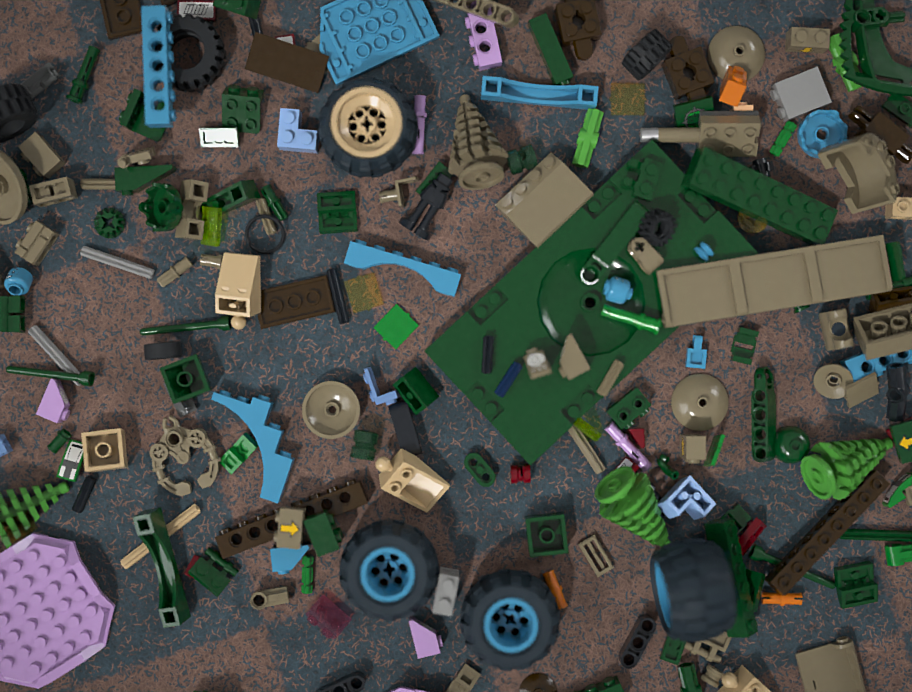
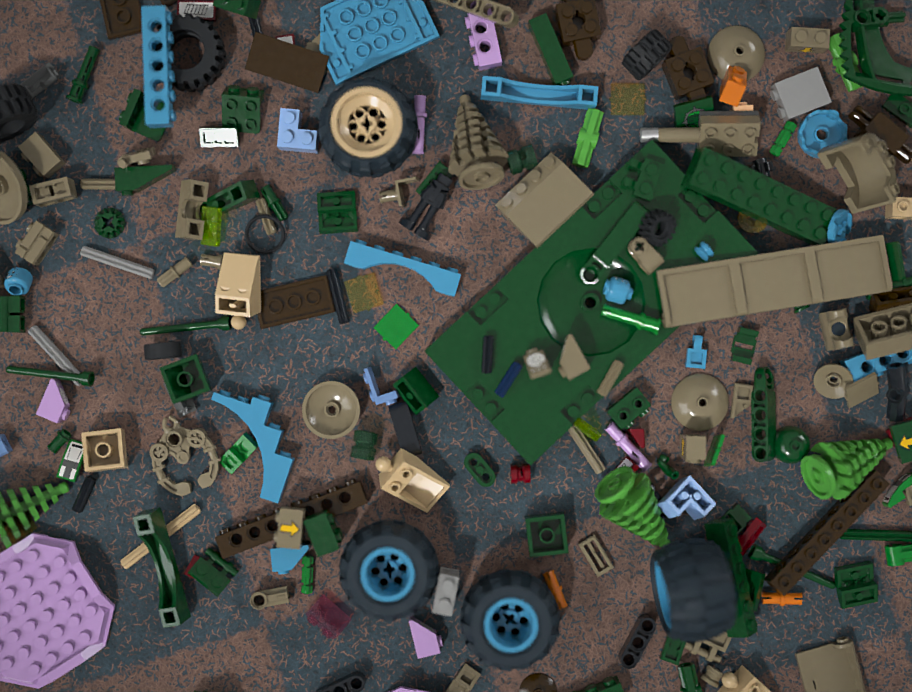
(162, 207): dark green plate -> none
(741, 398): none -> dark tan tile
(839, 226): none -> dark azure tile

